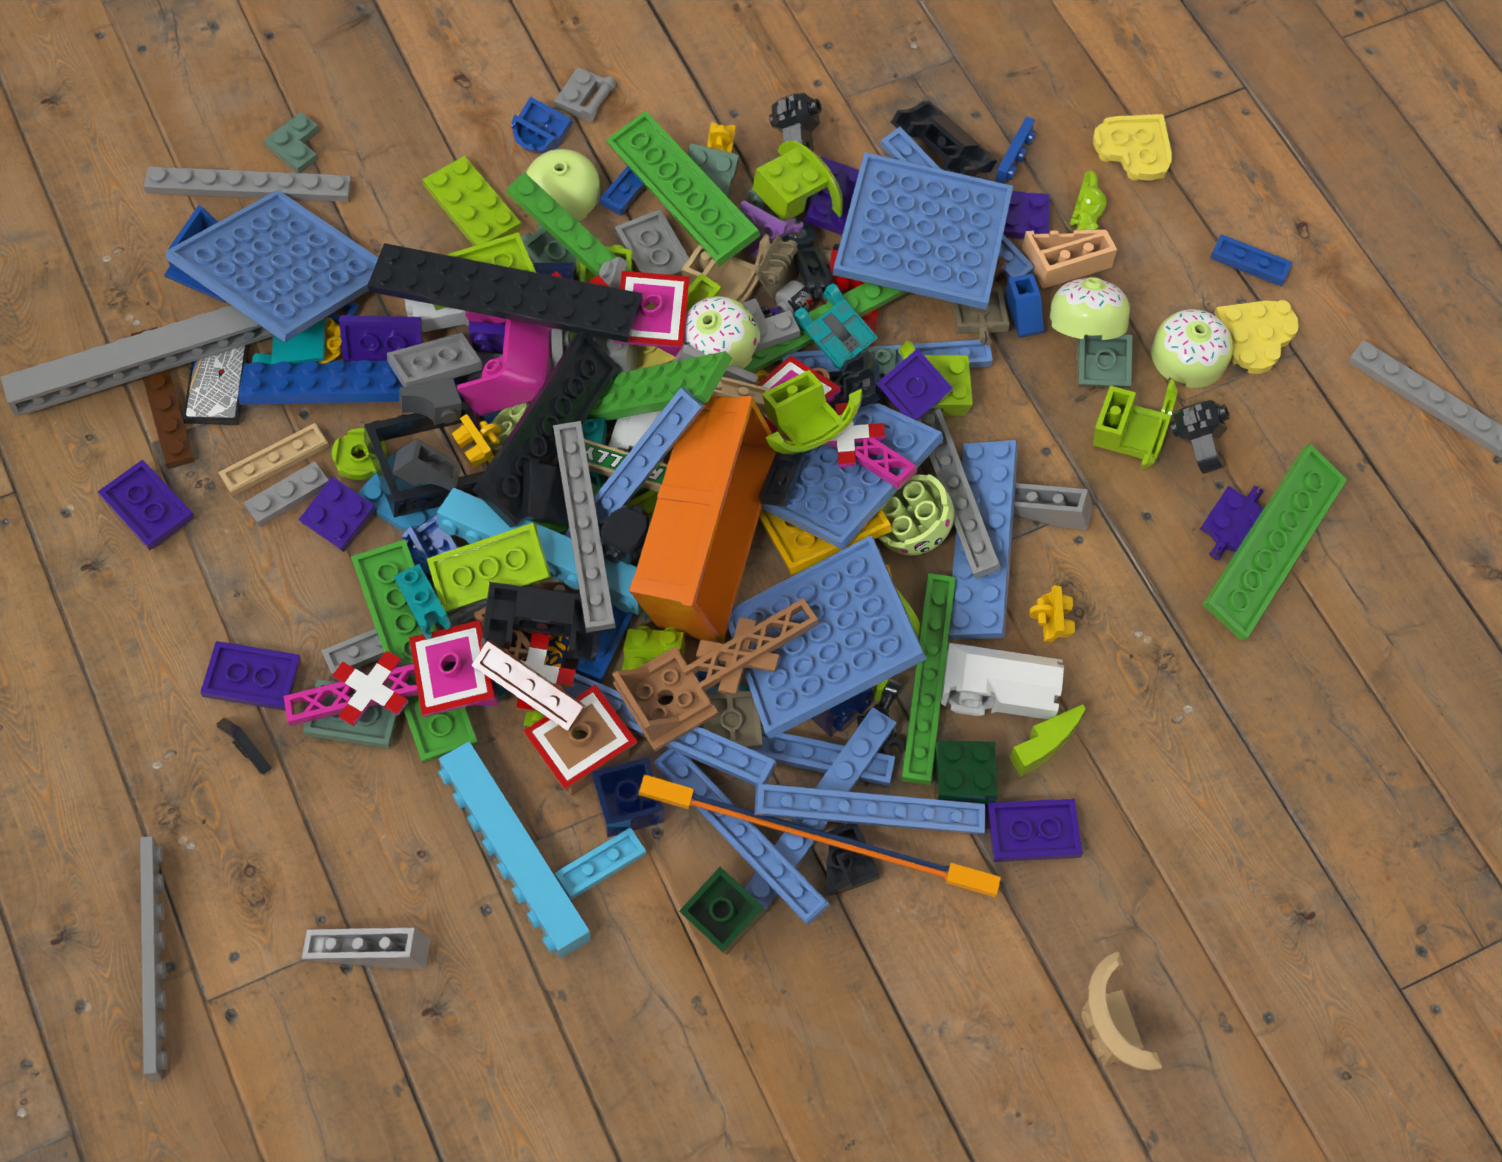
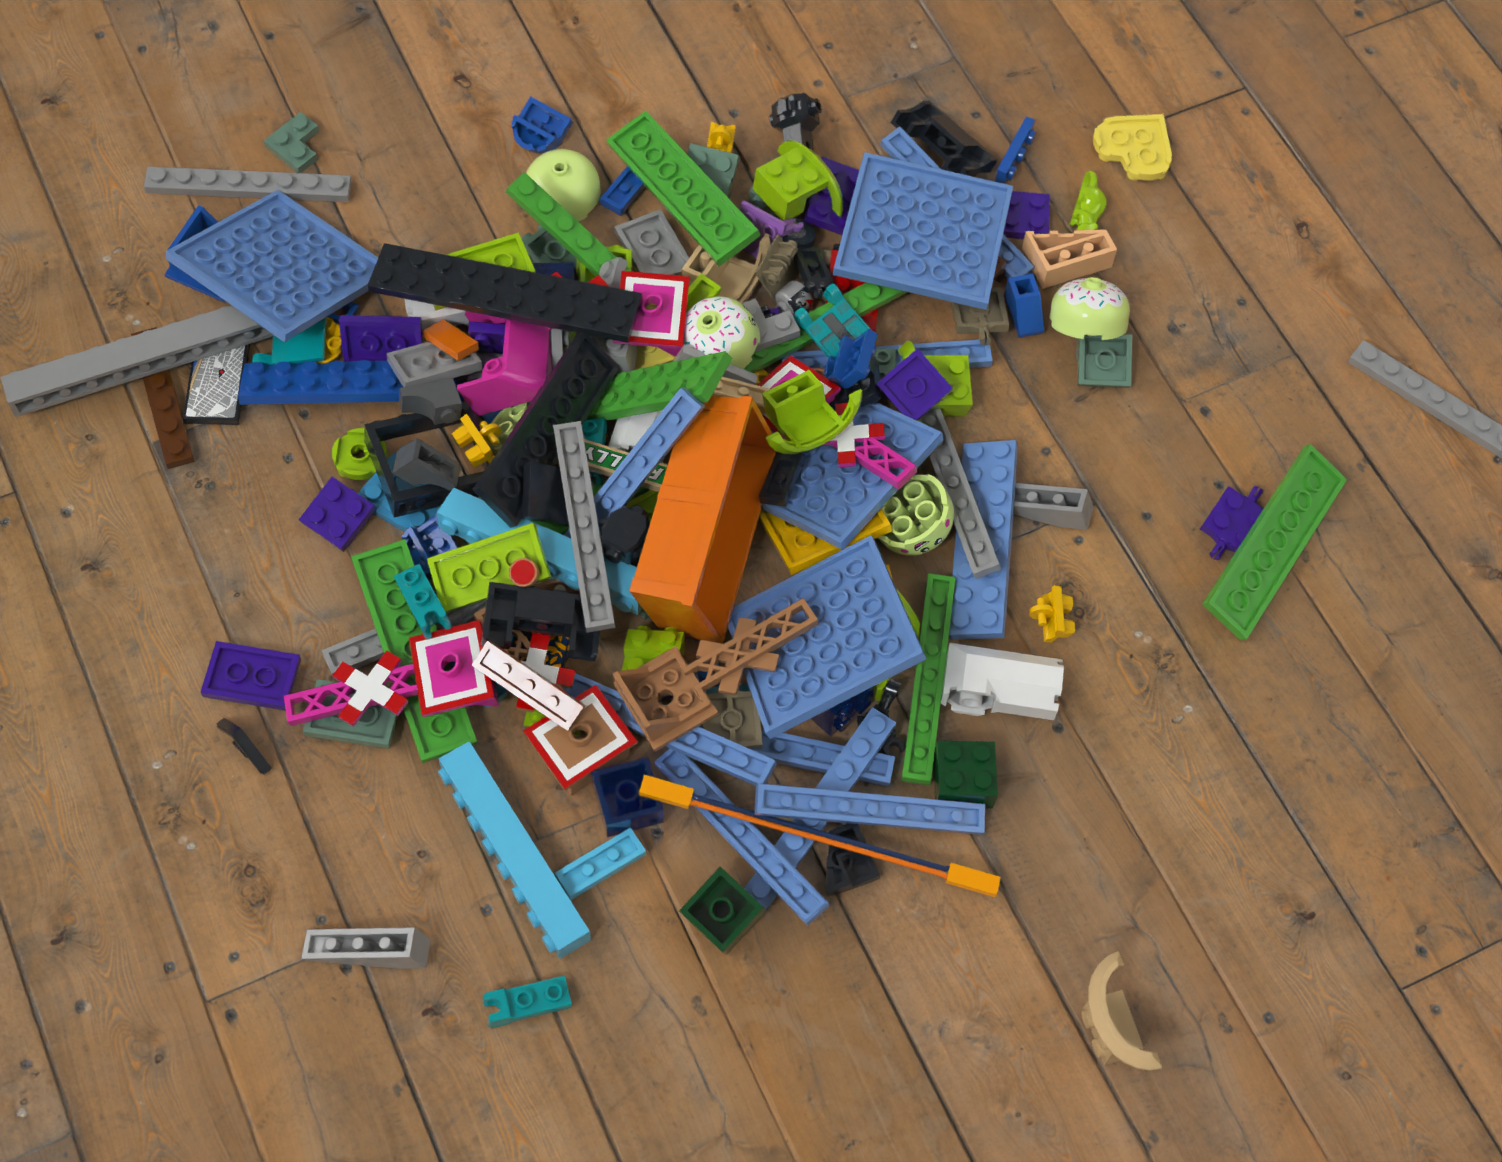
(146, 504): dark purple plate -> none
(152, 967): light grey plate -> none
(273, 459): tan tile -> none
(286, 494): light grey plate -> none
(450, 340): none -> orange tile
(471, 202): lime plate -> none
(524, 572): none -> red tile
(527, 1001): none -> teal plate
(578, 91): light grey plate -> none
(608, 646): blue plate -> none
(851, 360): none -> blue slope
(1034, 830): dark purple plate -> none
(1045, 740): lime slope -> none
(1133, 428): lime piece -> none
(1192, 348): cylinder -> none
(1203, 426): black piece -> none
(1251, 260): blue plate -> none
(1258, 332): light yellow plate -> none

